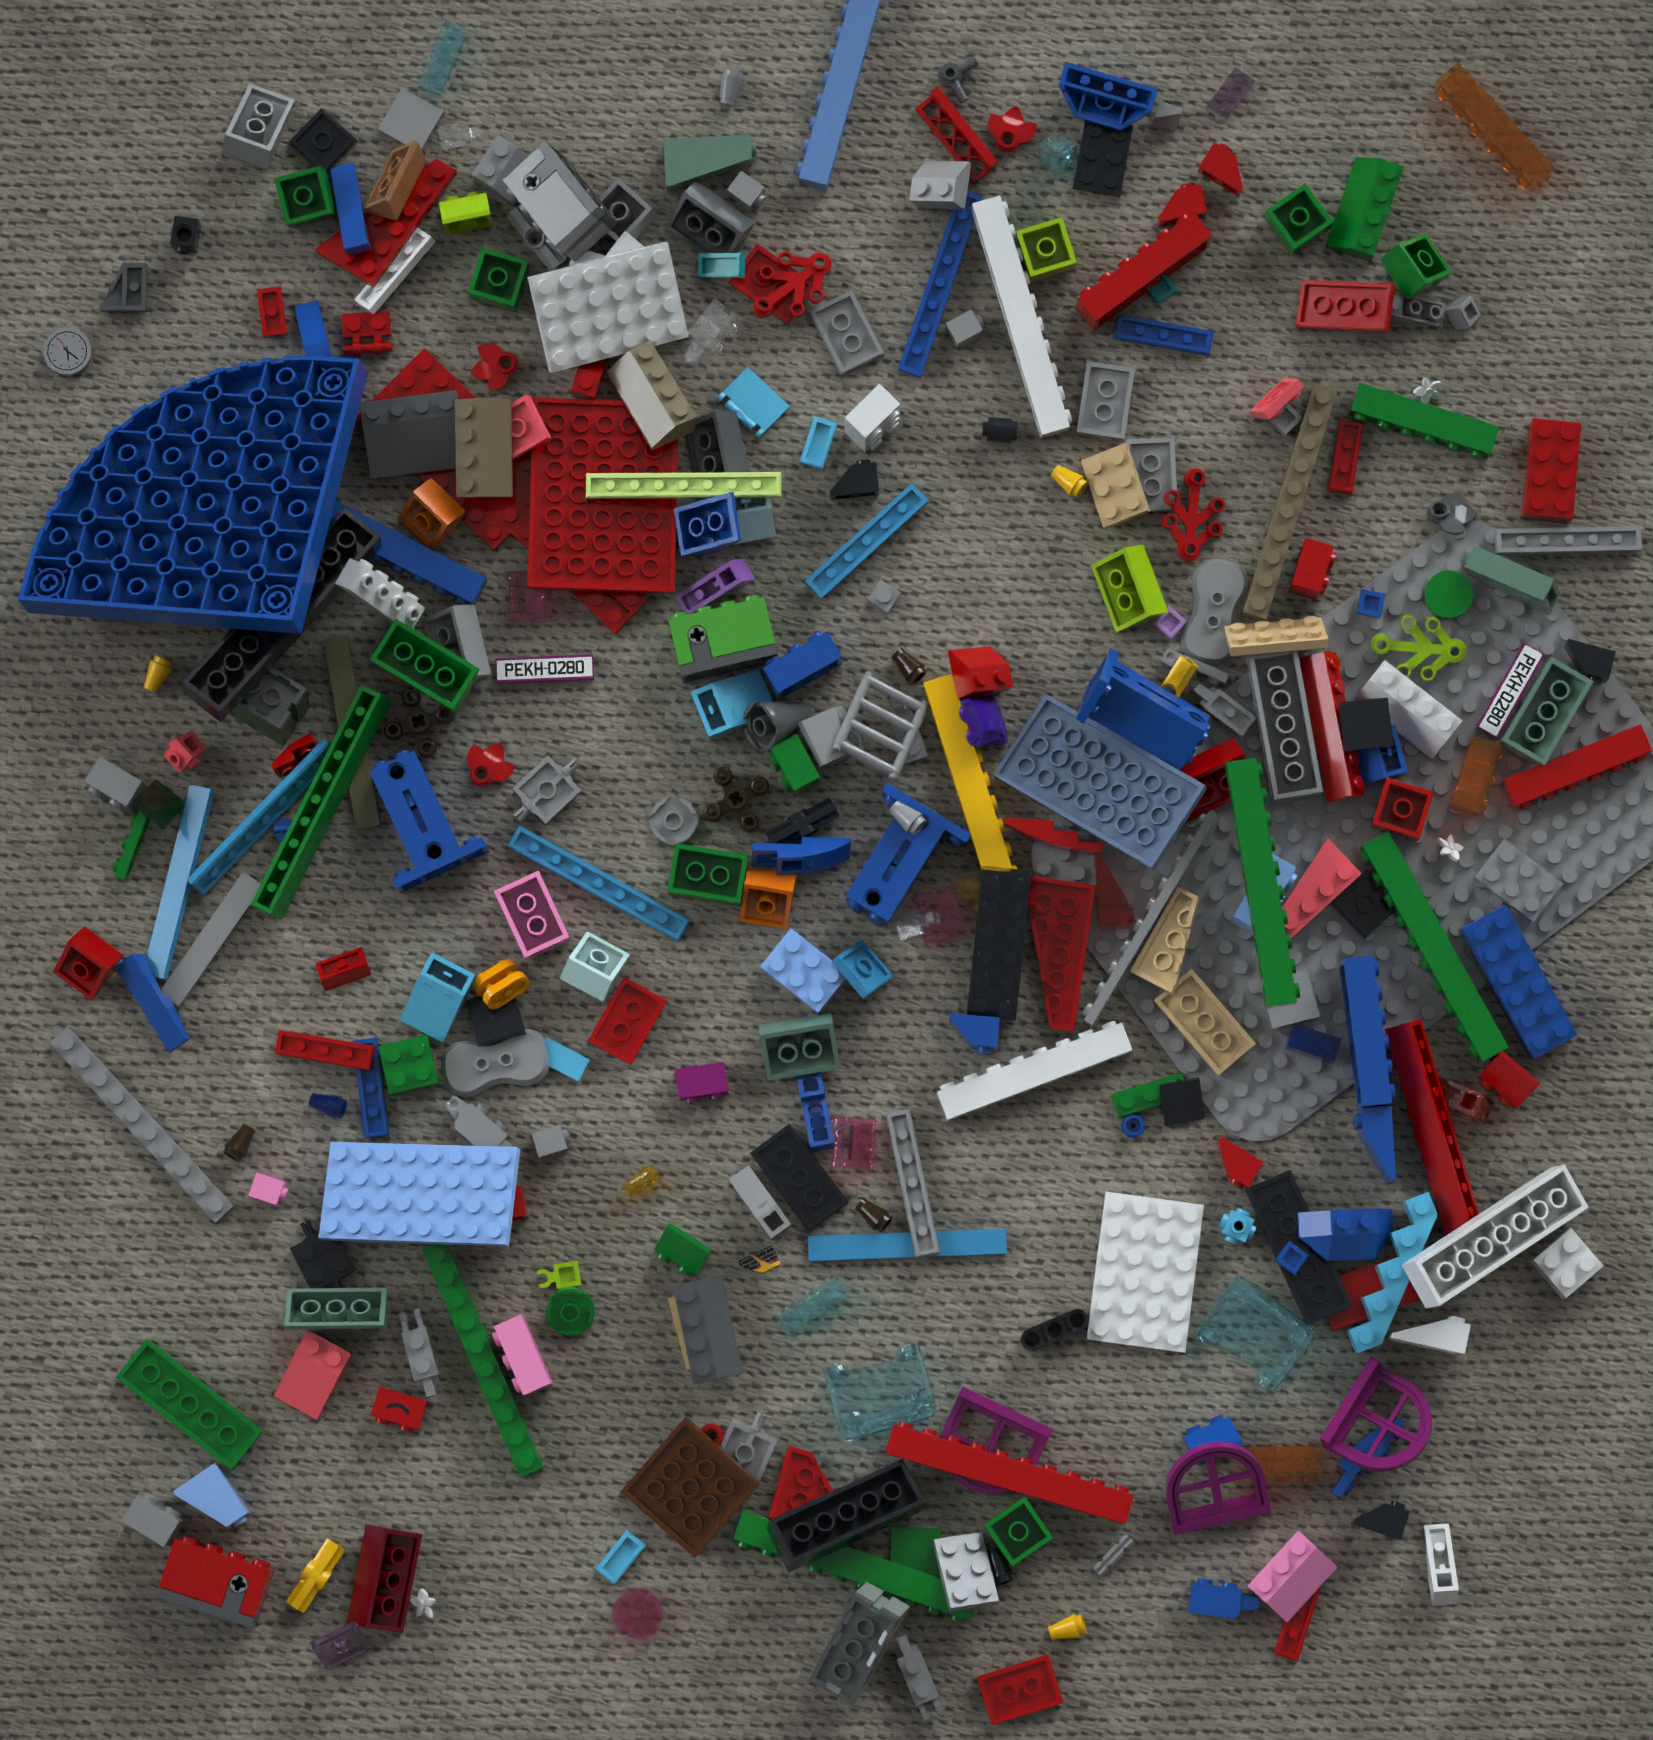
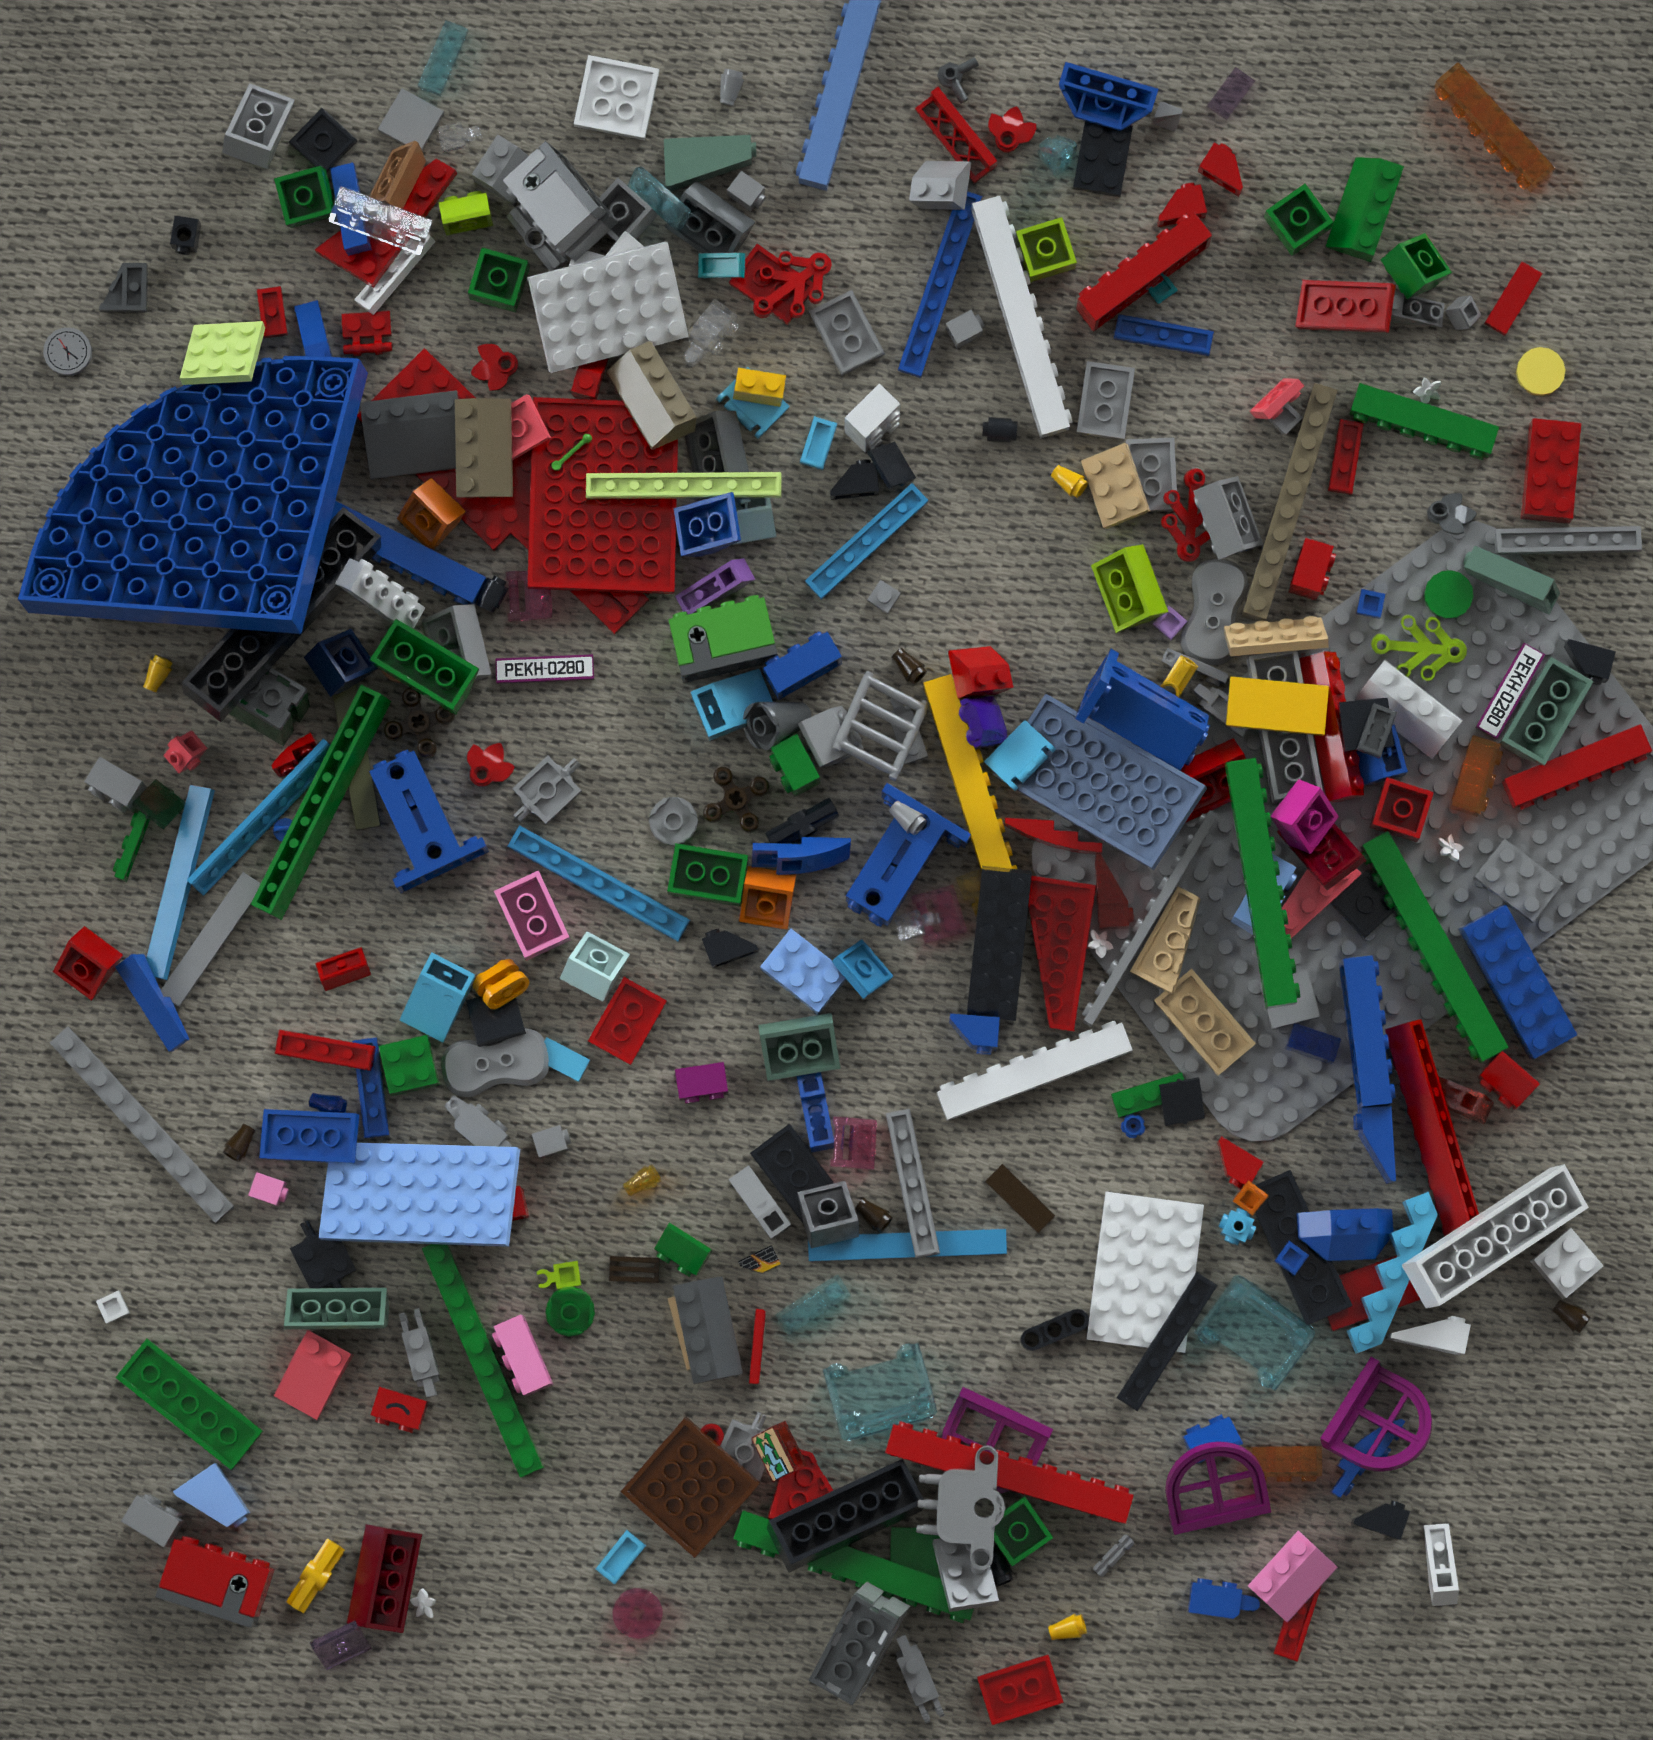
(112, 1307): none -> white plate
(222, 353): none -> yellowish green plate
(309, 1136): none -> blue plate
(340, 662): none -> dark blue slope
(380, 220): none -> clear brick
(492, 593): none -> black brick
(556, 465): none -> bright green hinge
(612, 1268): none -> dark brown tile
(616, 97): none -> white plate
(659, 198): none -> clear light blue plate
(726, 947): none -> black slope
(757, 1346): none -> red tile
(759, 387): none -> yellow brick
(779, 1451): none -> panel
(828, 1214): none -> flat silver slope
(891, 465): none -> black piece
(955, 1506): none -> light grey piece
(1019, 755): none -> medium azure piece
(1020, 1198): none -> dark brown tile
(1100, 943): none -> white plant
(1166, 1341): none -> black tile
(1227, 517): none -> light grey slope
(1250, 1198): none -> orange tile
(1277, 706): none -> yellow tile
(1304, 816): none -> dark pink brick
(1332, 857): none -> dark red tile
(1376, 730): none -> dark grey plate
(1513, 298): none -> red tile
(1540, 371): none -> light yellow tile
(1571, 1315): none -> dark brown cone

